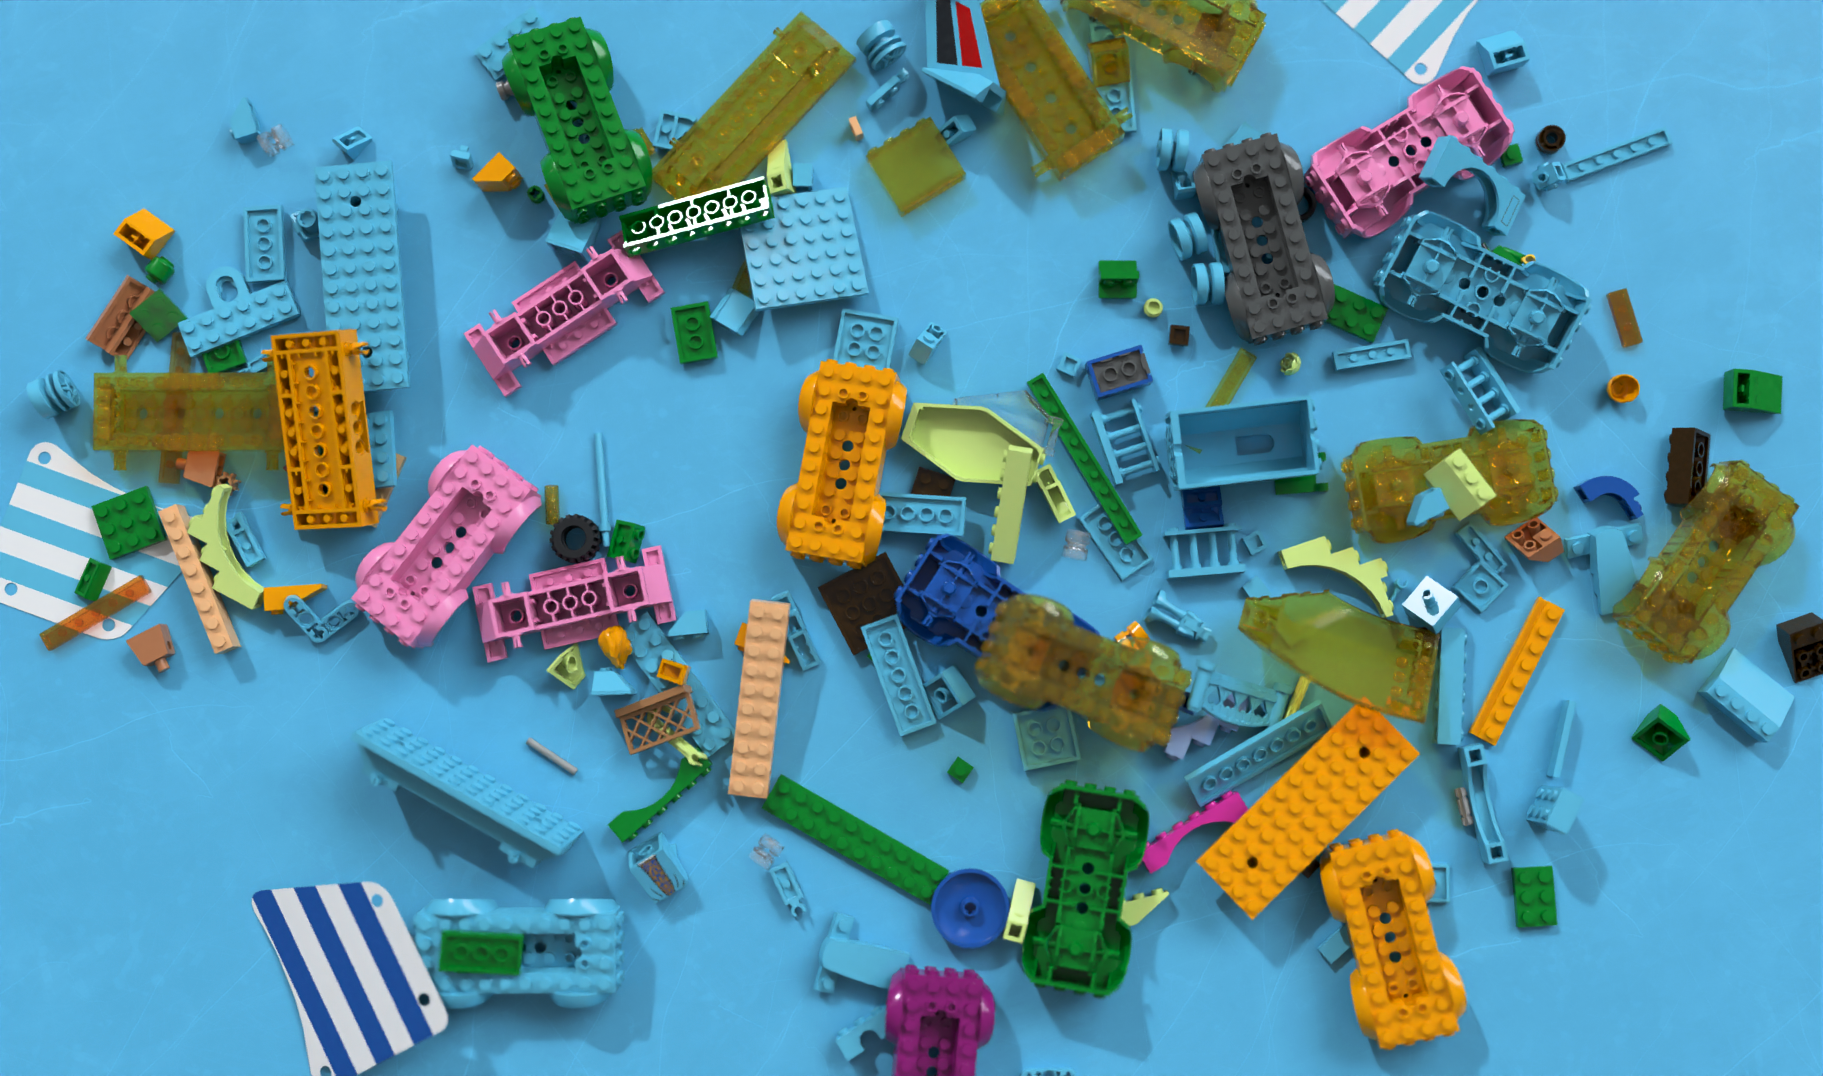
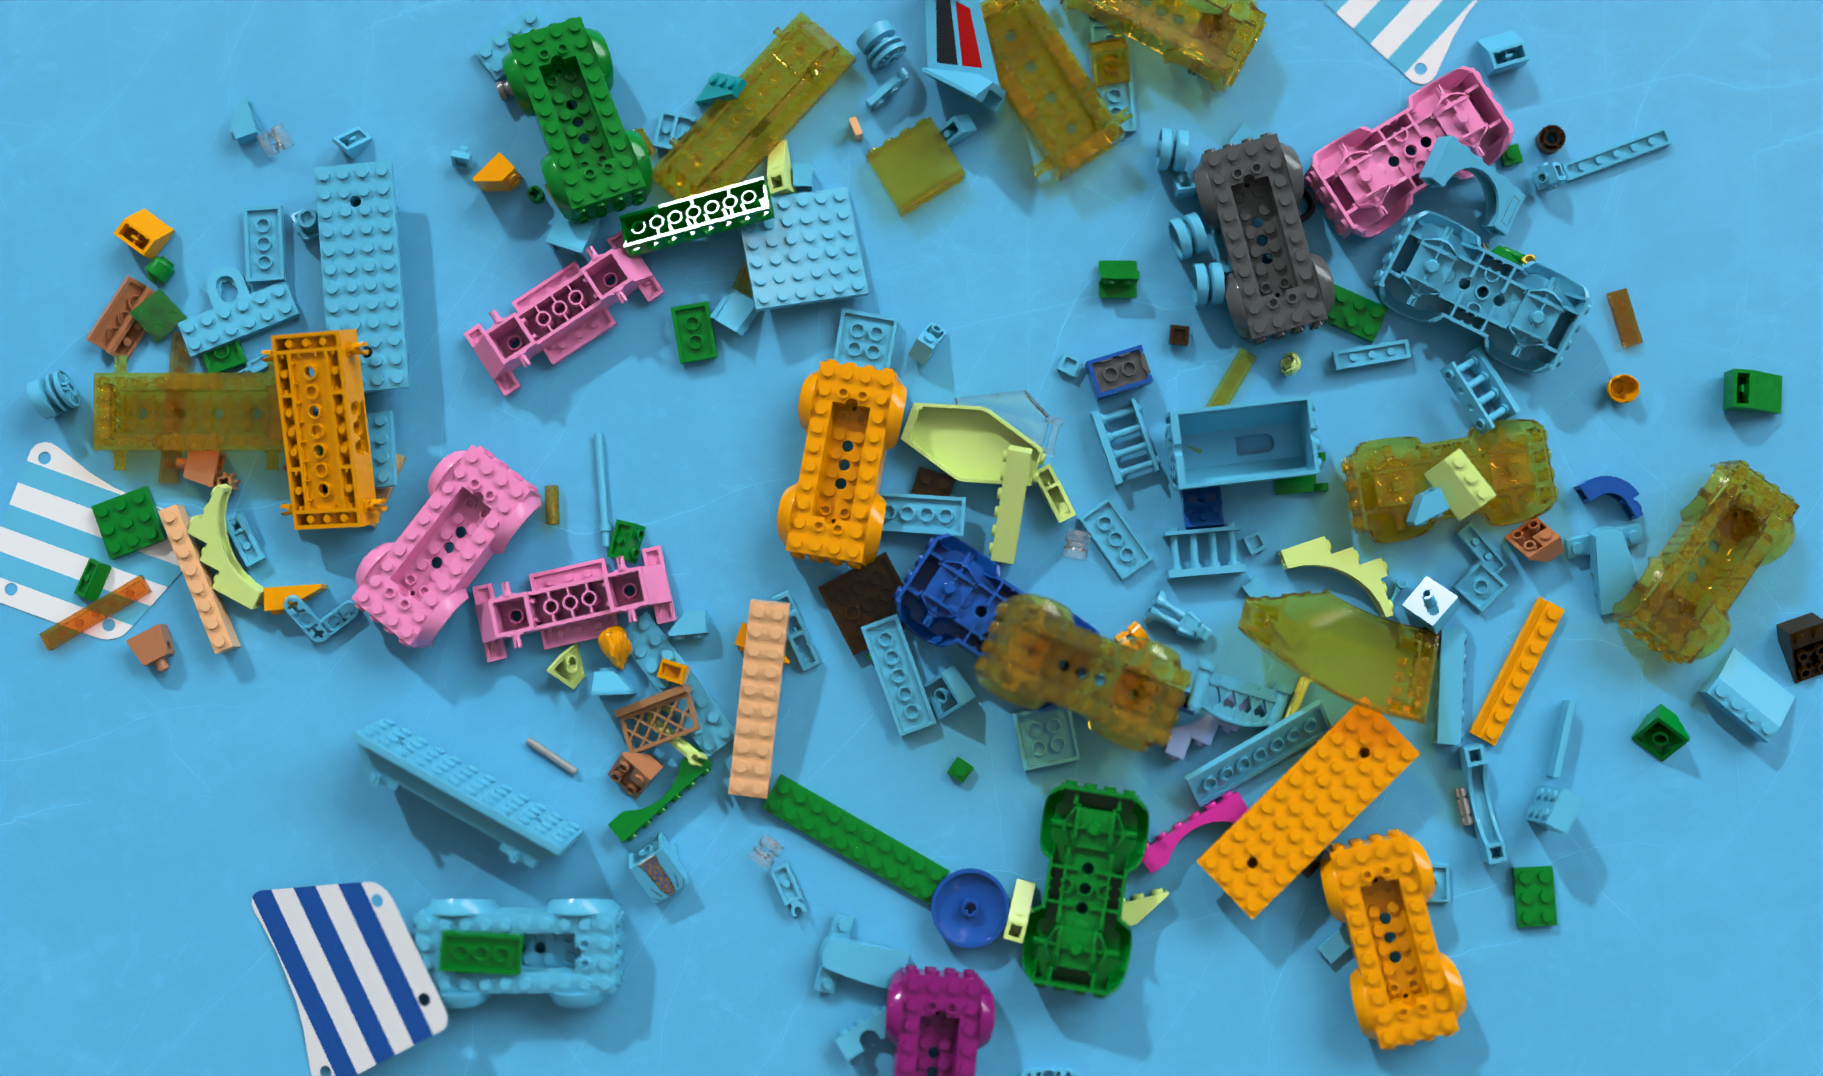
(559, 538): black tyre -> none
(634, 772): none -> nougat slope
(721, 87): none -> teal wing
(1085, 460): green plate -> none
(1153, 308): yellowish green plate -> none
(1687, 465): dark brown slope -> none

